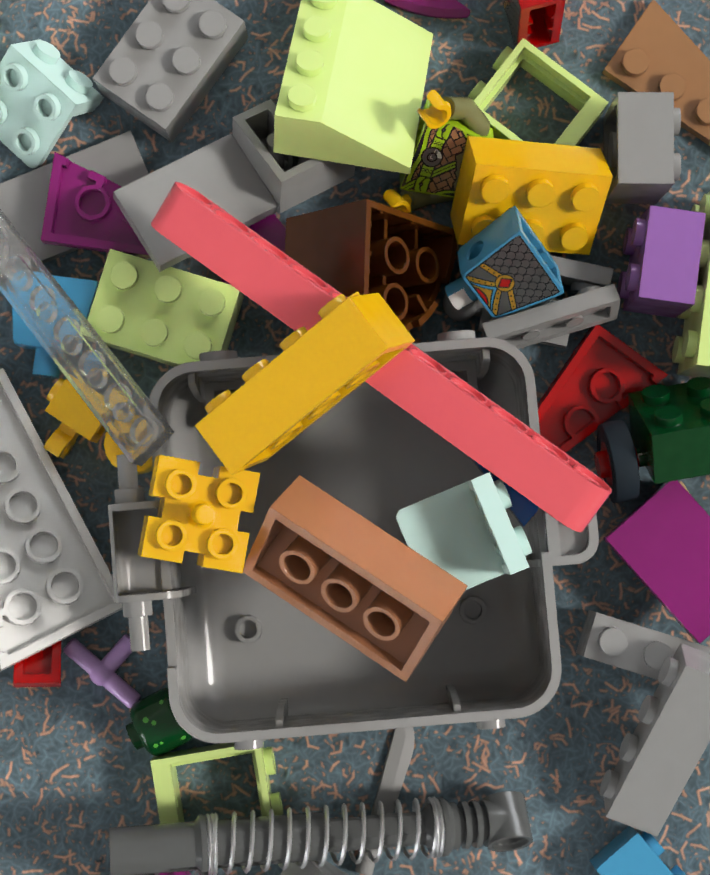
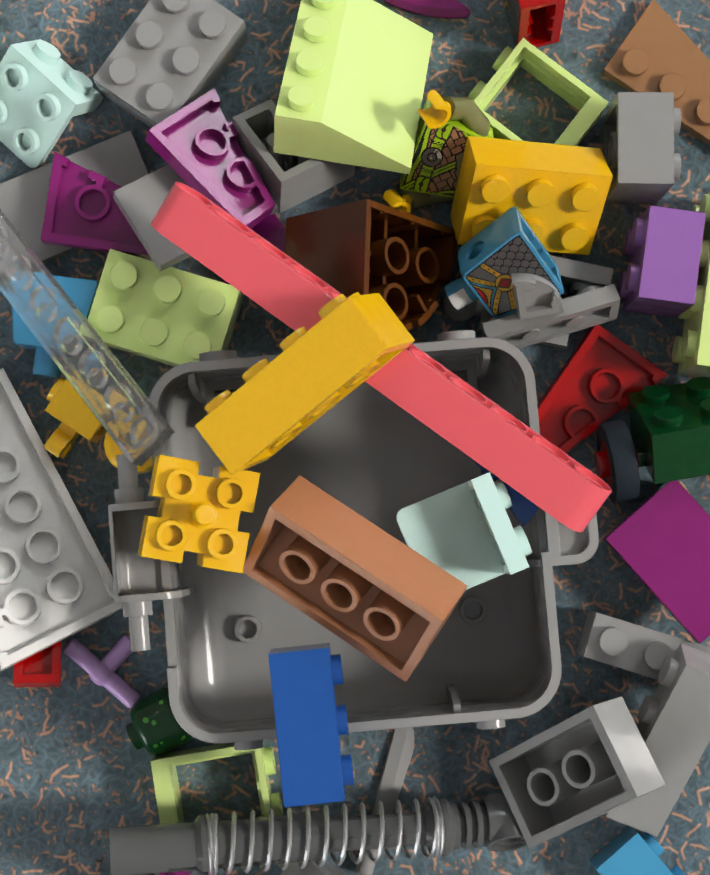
(210, 160): none -> wing
(310, 724): none -> blue brick
(535, 296): none -> light grey tile
(576, 771): none -> light grey brick

